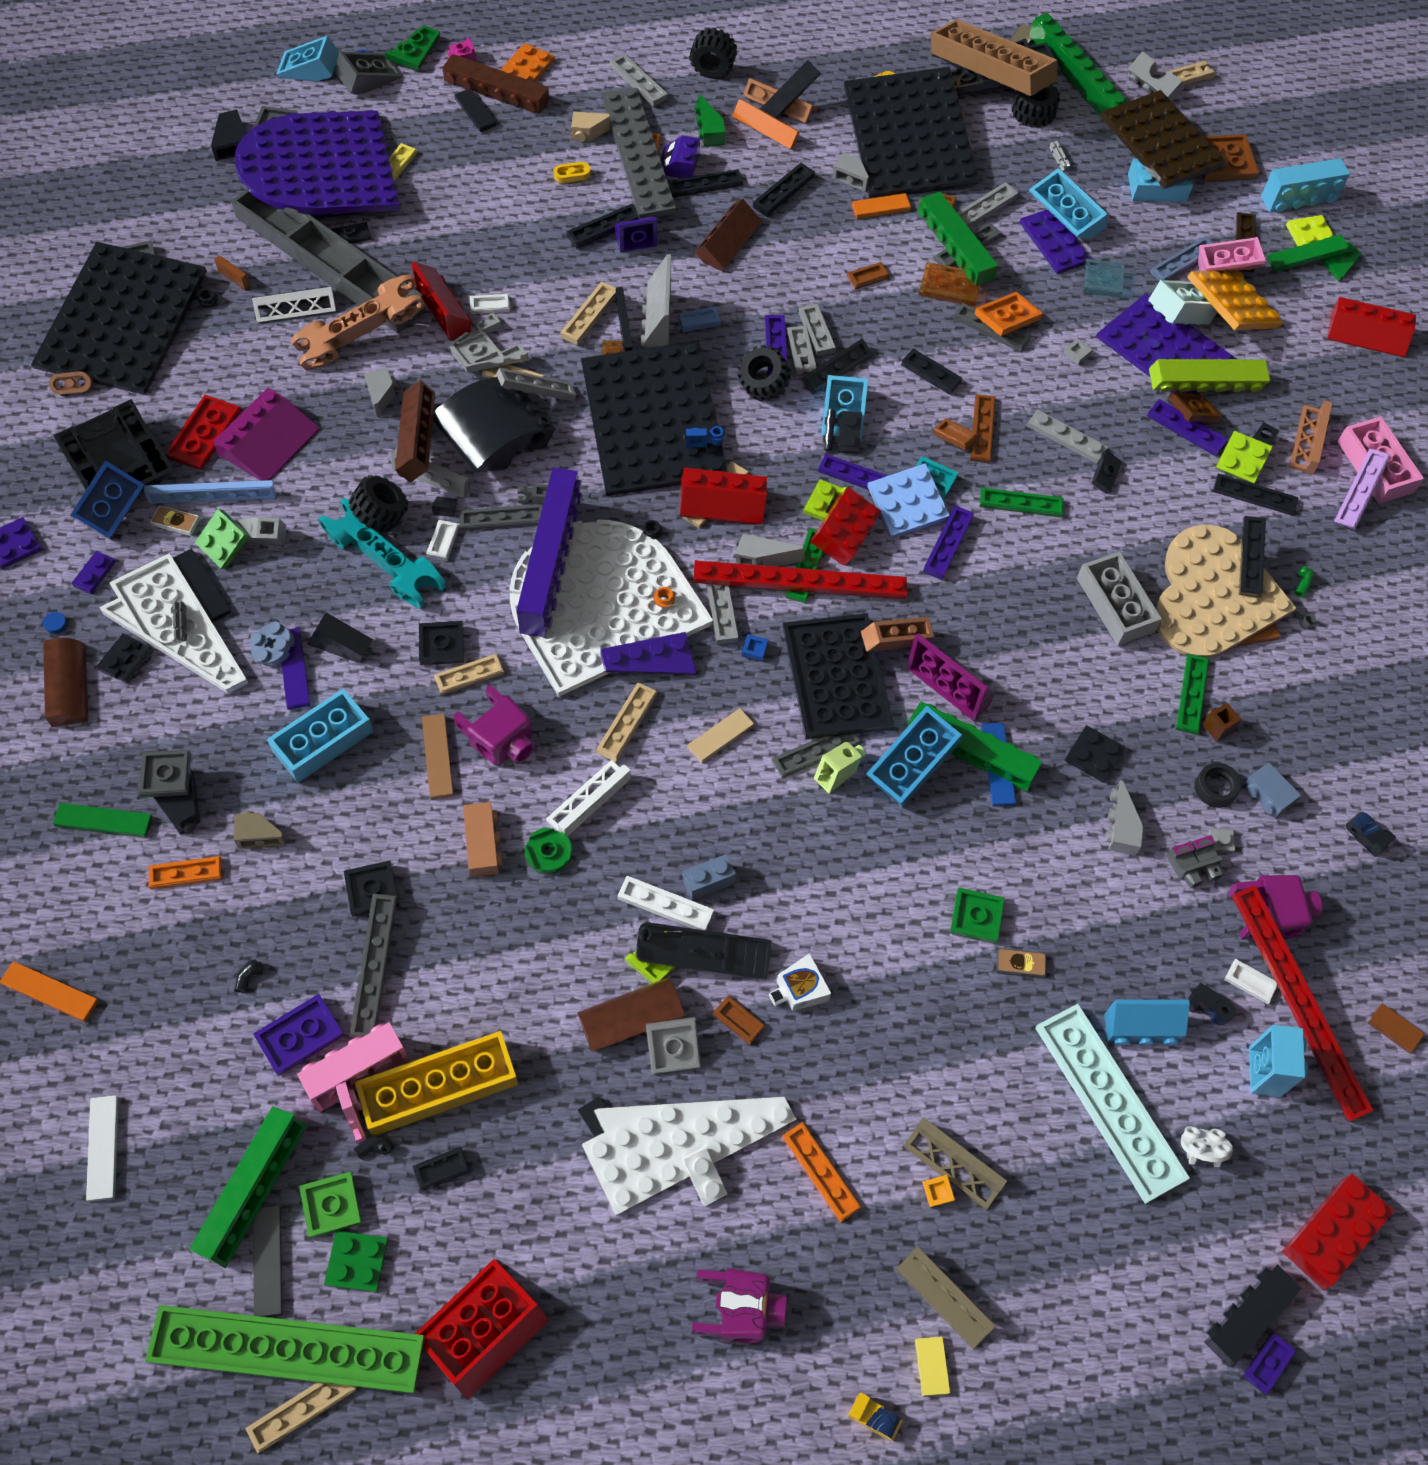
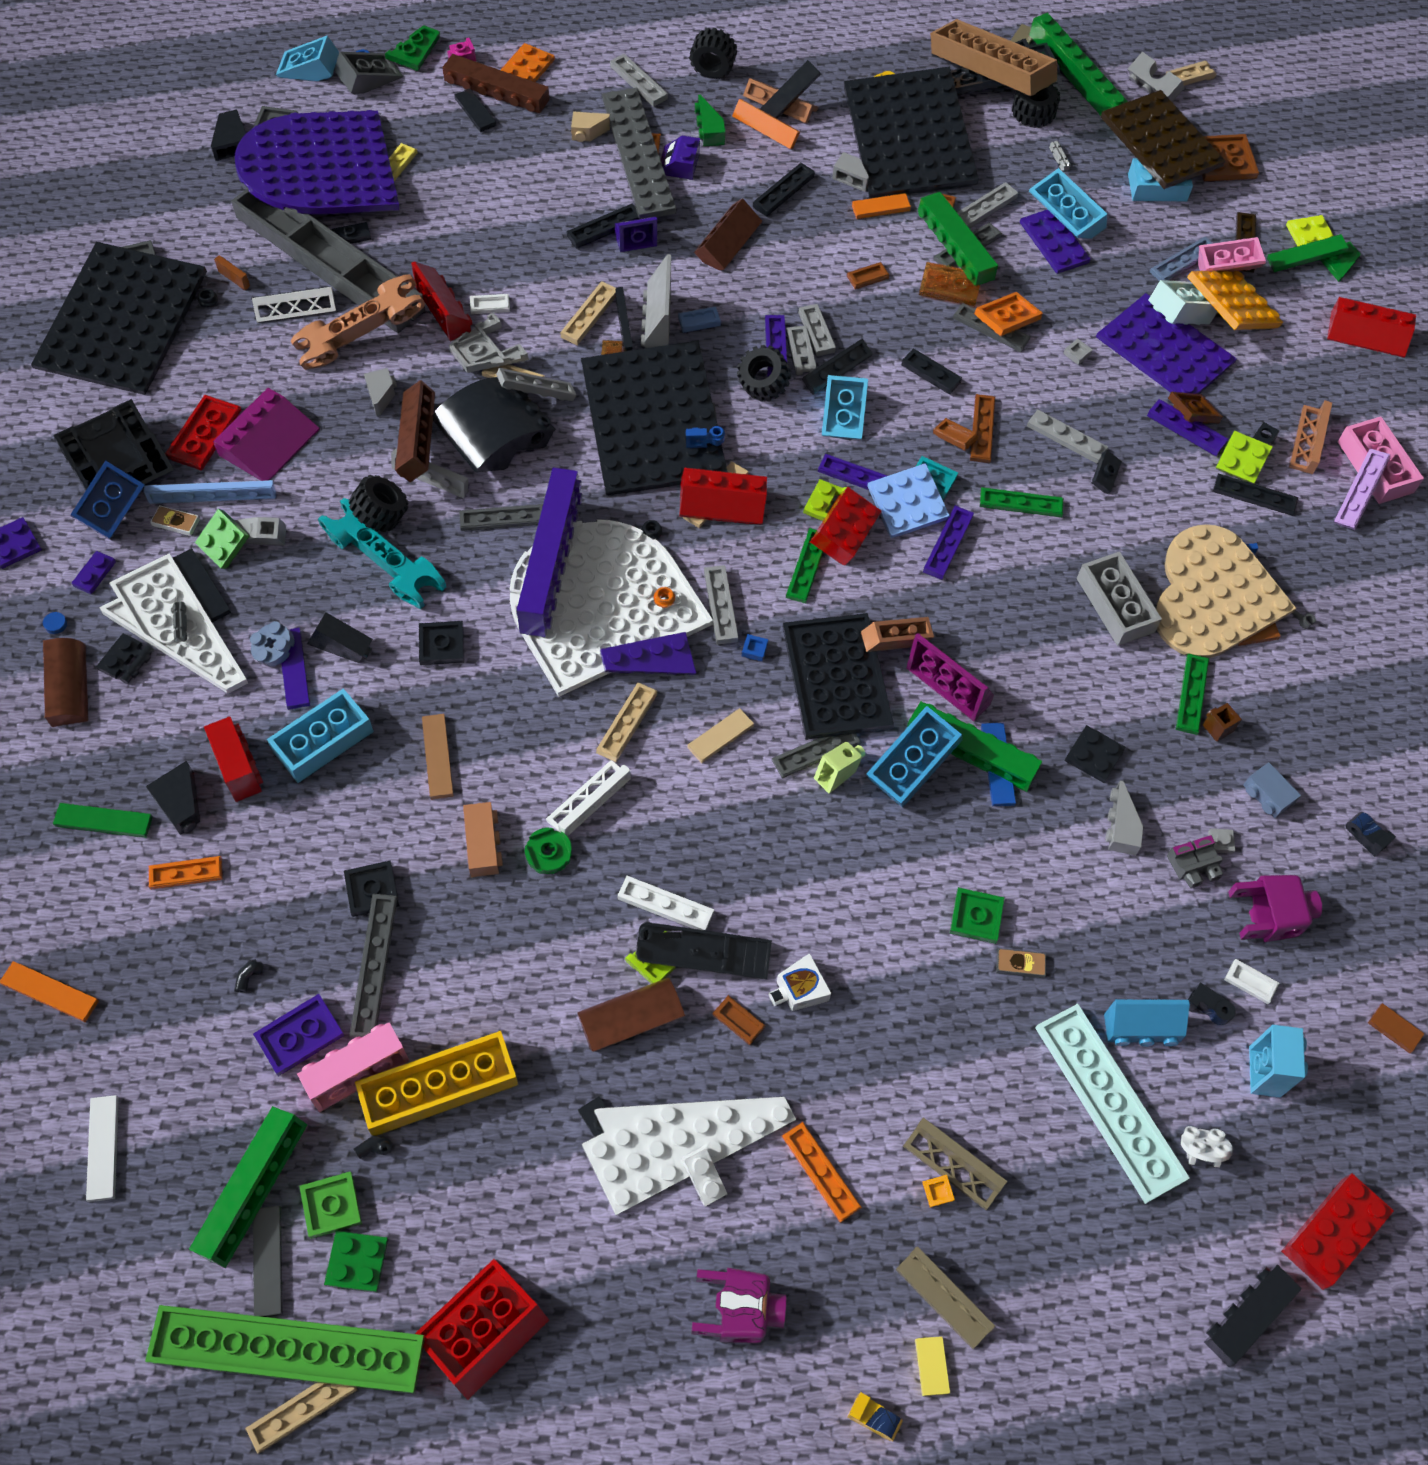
(71, 382): nougat plate -> none
(165, 773): dark grey plate -> none
(234, 758): none -> red brick
(254, 831): dark tan slope -> none
(351, 1105): bright pink wing -> none
(441, 1169): black plate -> none
(443, 540): white tile -> none
(444, 506): black slope -> none
(469, 674): tan tile -> none
(500, 732): magenta piece -> none
(536, 493): dark grey plate -> none
(572, 172): yellow plate -> none
(673, 1045): light grey plate -> none
(705, 183): black tile -> none
(709, 877): sand blue brick -> none
(767, 552): light grey slope -> none
(800, 579): red plate -> none
(849, 431): black plate -> none
(1103, 278): clear light blue plate -> none
(1209, 375): lime brick -> none
(1211, 798): black tyre -> none
(1252, 556): black tile -> none
(1269, 1363): dark purple plate -> none
(1302, 1003): red plate -> none
(1305, 185): medium azure brick -> none
(1306, 581): green arm -> none

